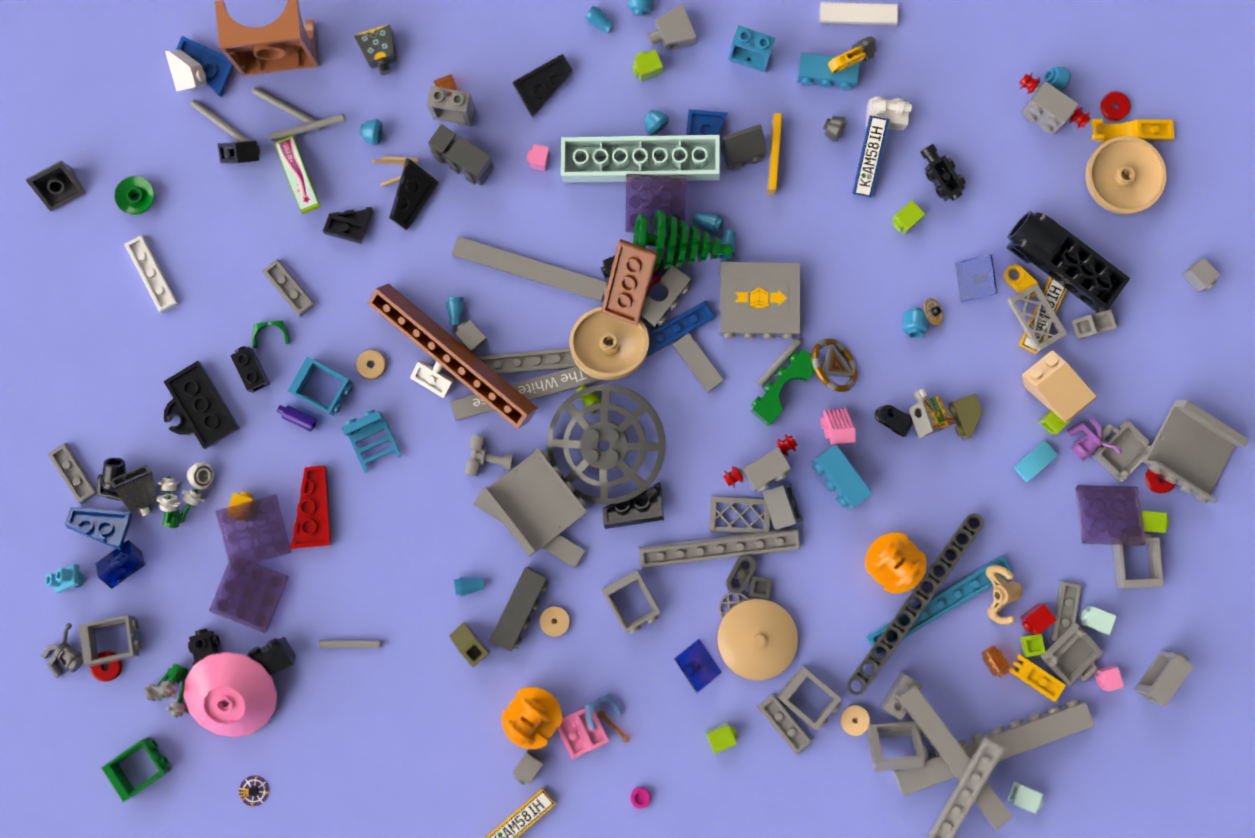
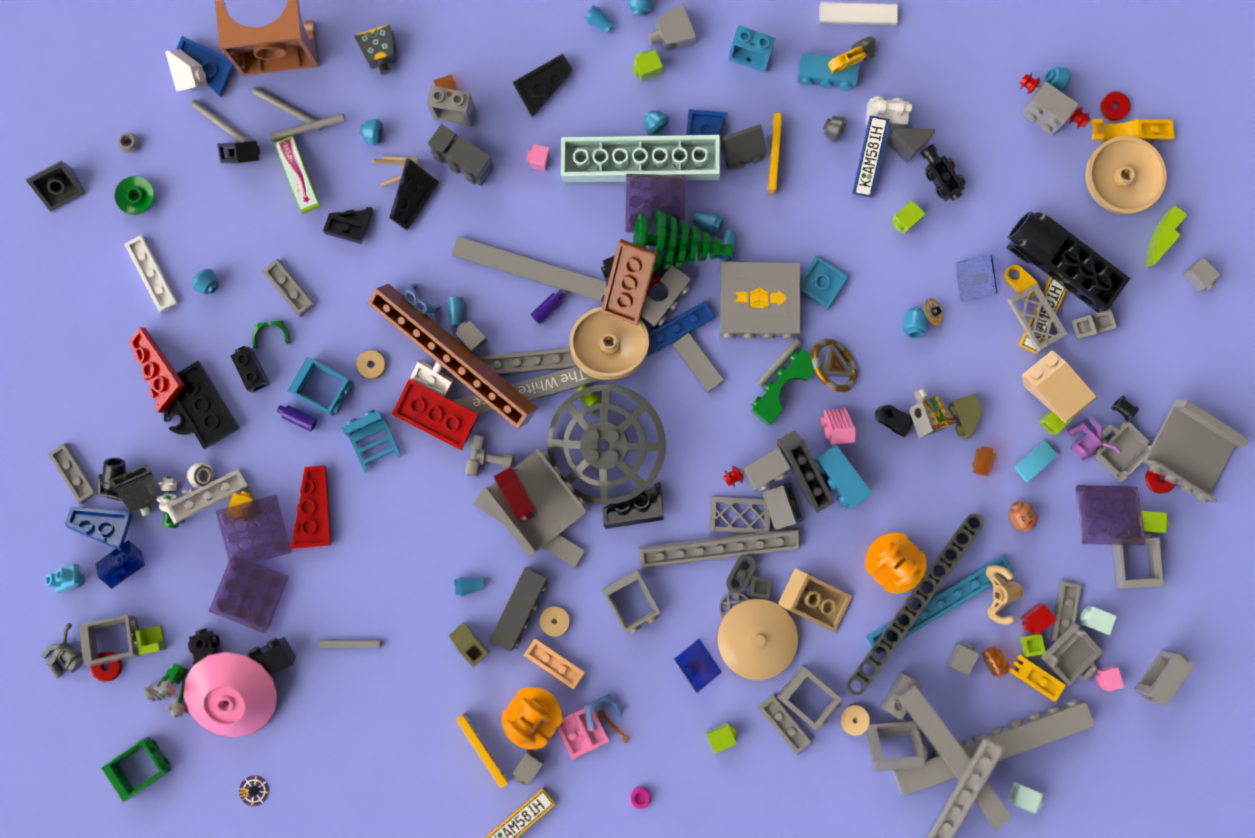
(124, 138): none -> light grey plate
(150, 640): none -> lime panel
(156, 369): none -> wing
(205, 282): none -> dark azure cone
(206, 496): none -> white tile
(428, 308): none -> medium blue cap
(435, 414): none -> red plate
(482, 750): none -> yellow tile
(515, 494): none -> dark red brick
(547, 307): none -> dark purple cylinder
(554, 663): none -> light nougat plate
(805, 471): none -> dark grey brick
(814, 600): none -> tan slope
(822, 282): none -> dark azure tile
(909, 141): none -> dark grey slope
(962, 658): none -> light grey brick
(983, 461): none -> clear orange brick
(1023, 516): none -> nougat head
(1125, 408): none -> black bush
(1164, 235): none -> lime slope

